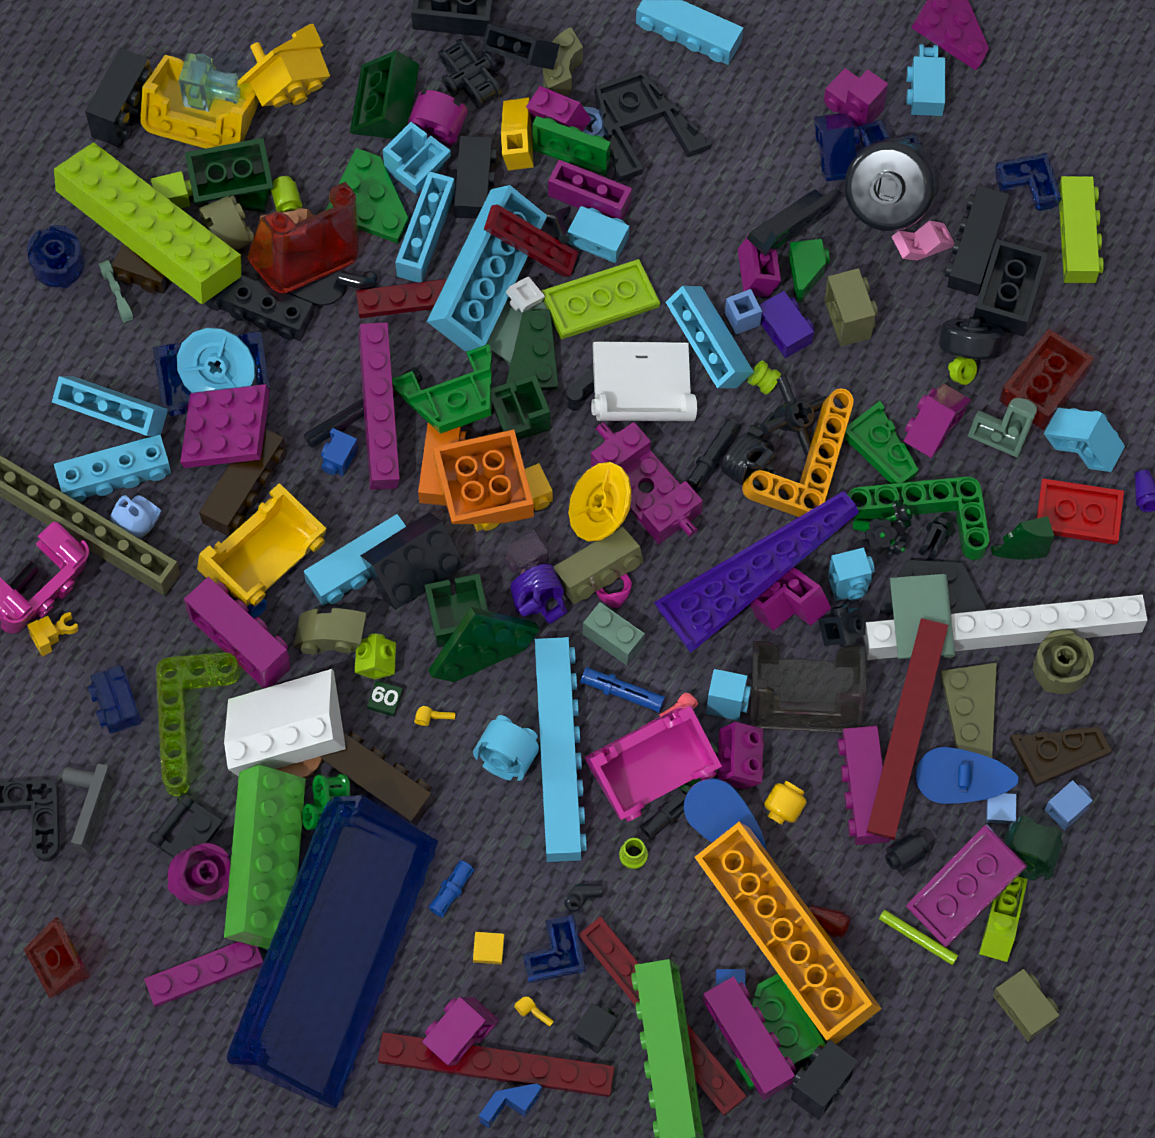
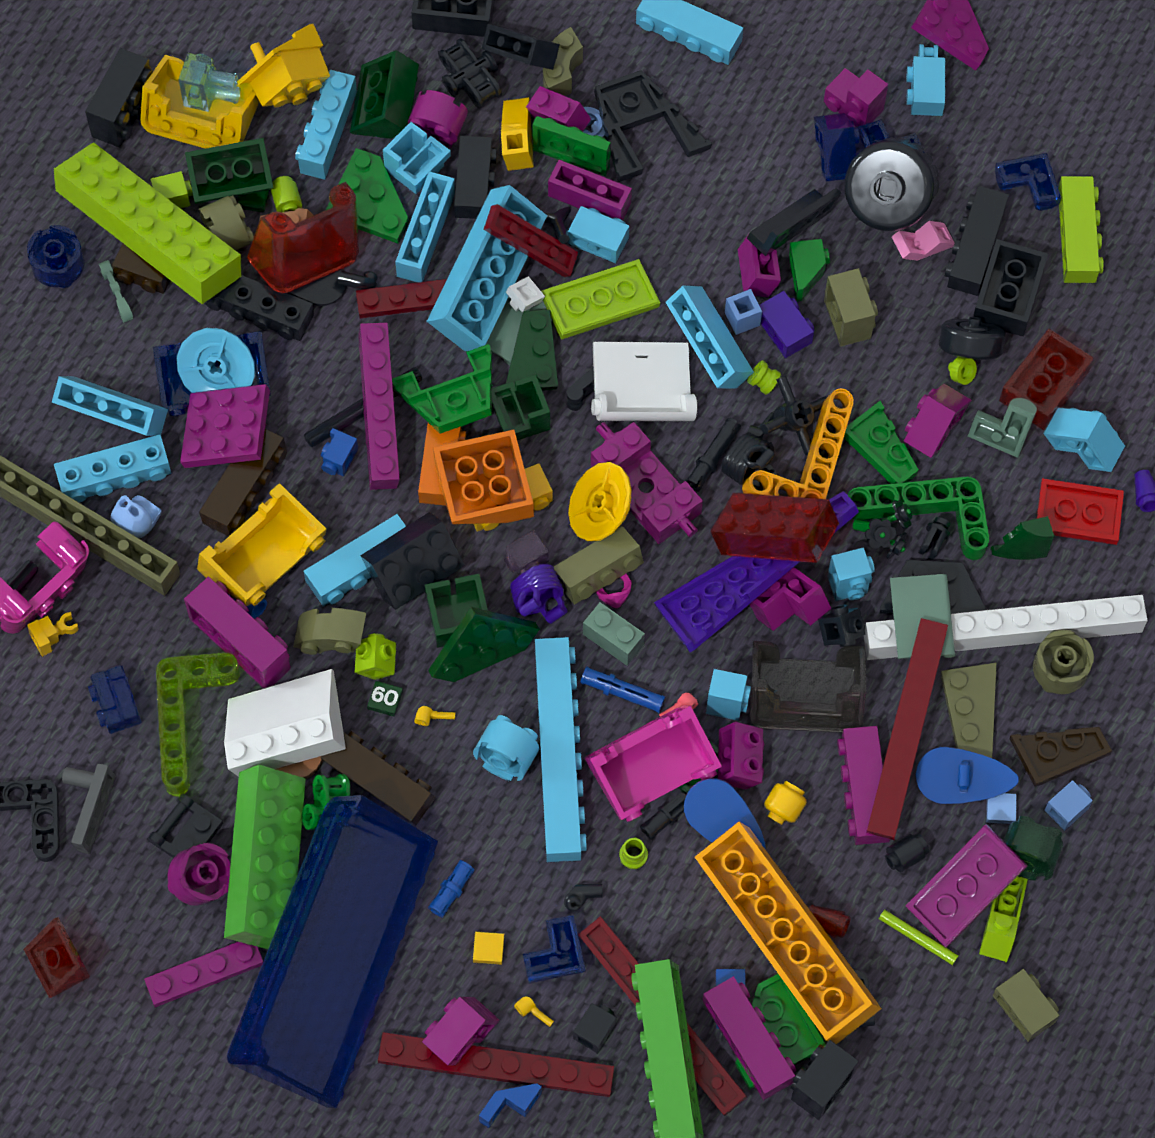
(326, 125): none -> medium azure brick
(775, 527): none -> clear red brick

